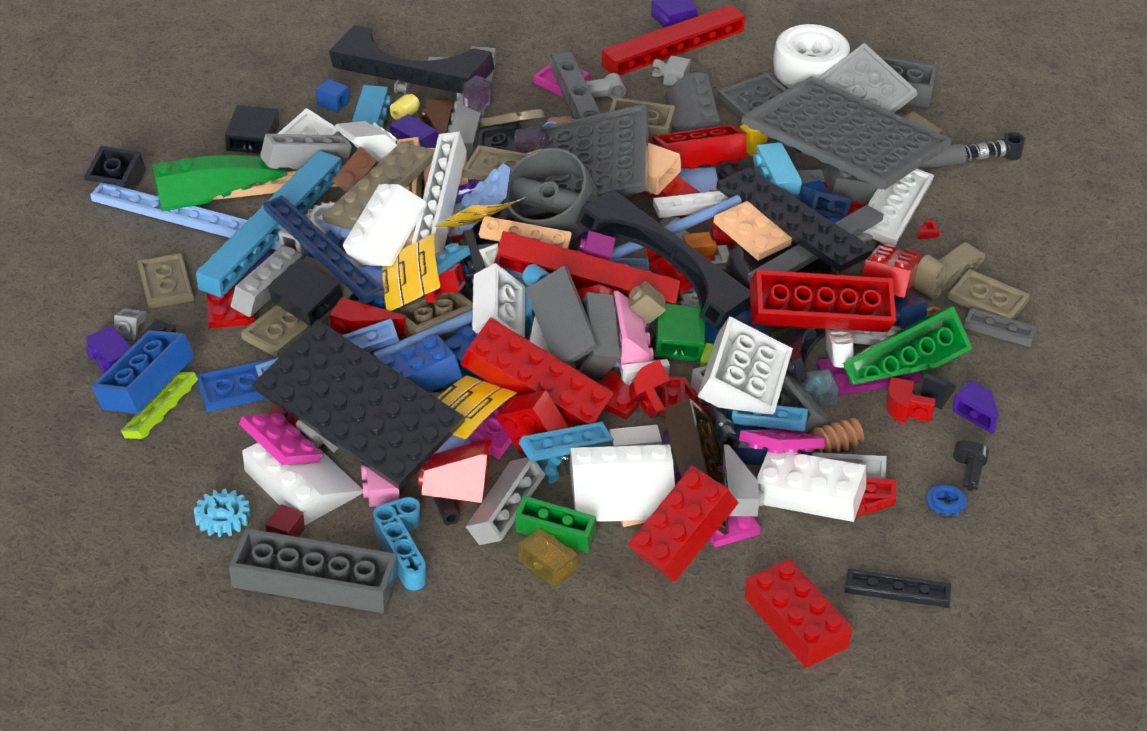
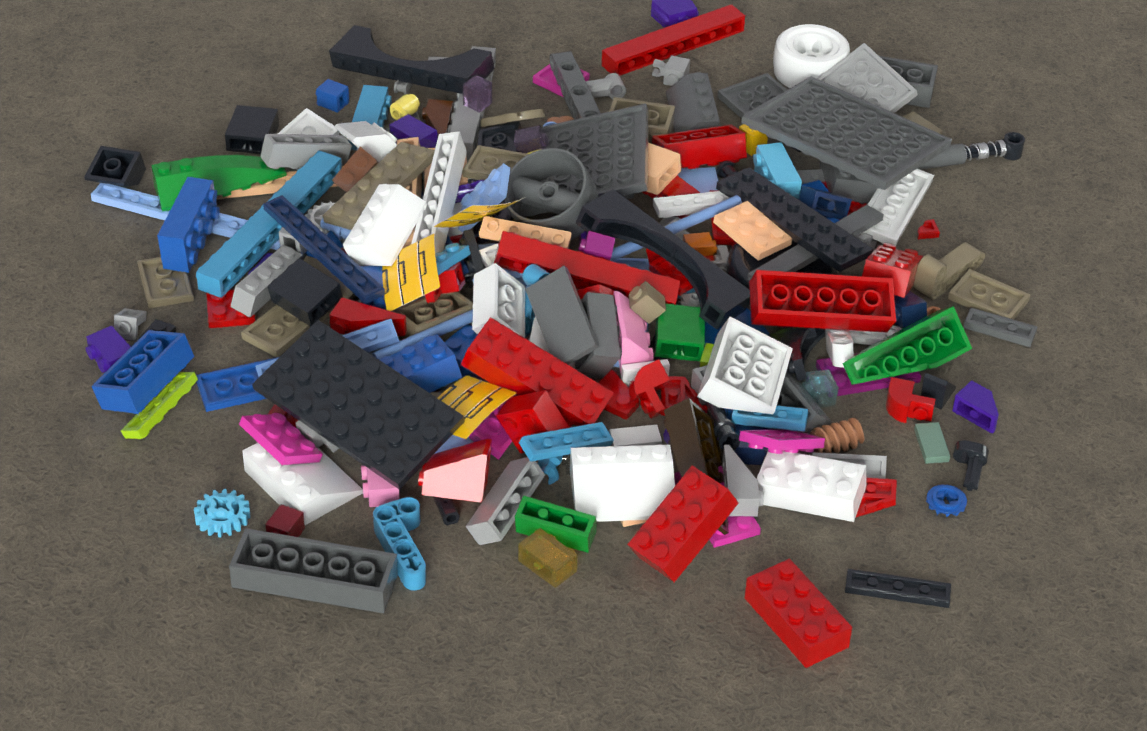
(188, 224): none -> blue brick
(932, 442): none -> sand green tile

